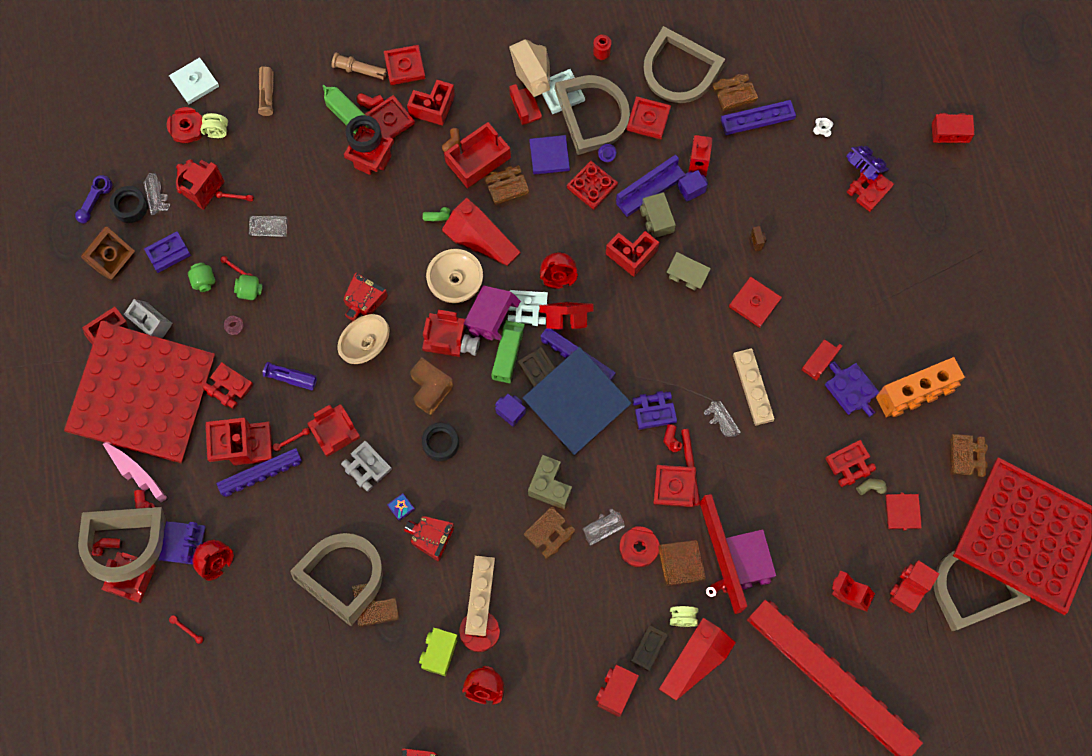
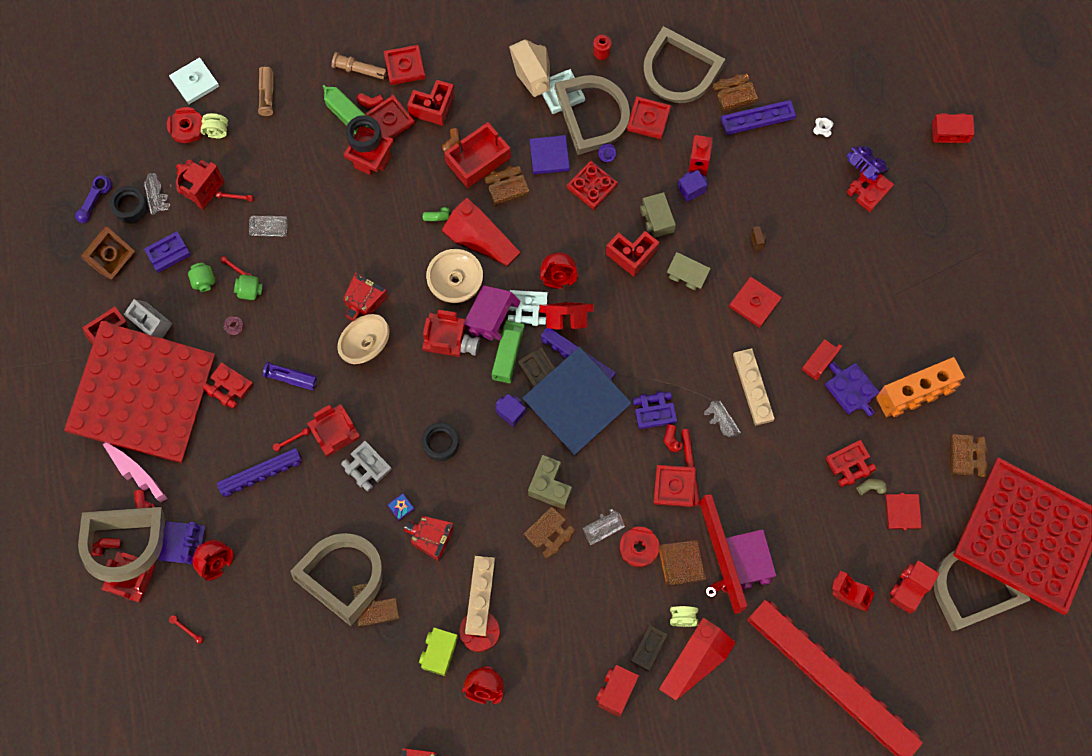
(238, 441): red bracket -> none
(434, 385): clear orange brick -> none
(525, 105): red panel -> none
(653, 183): dark purple fence -> none

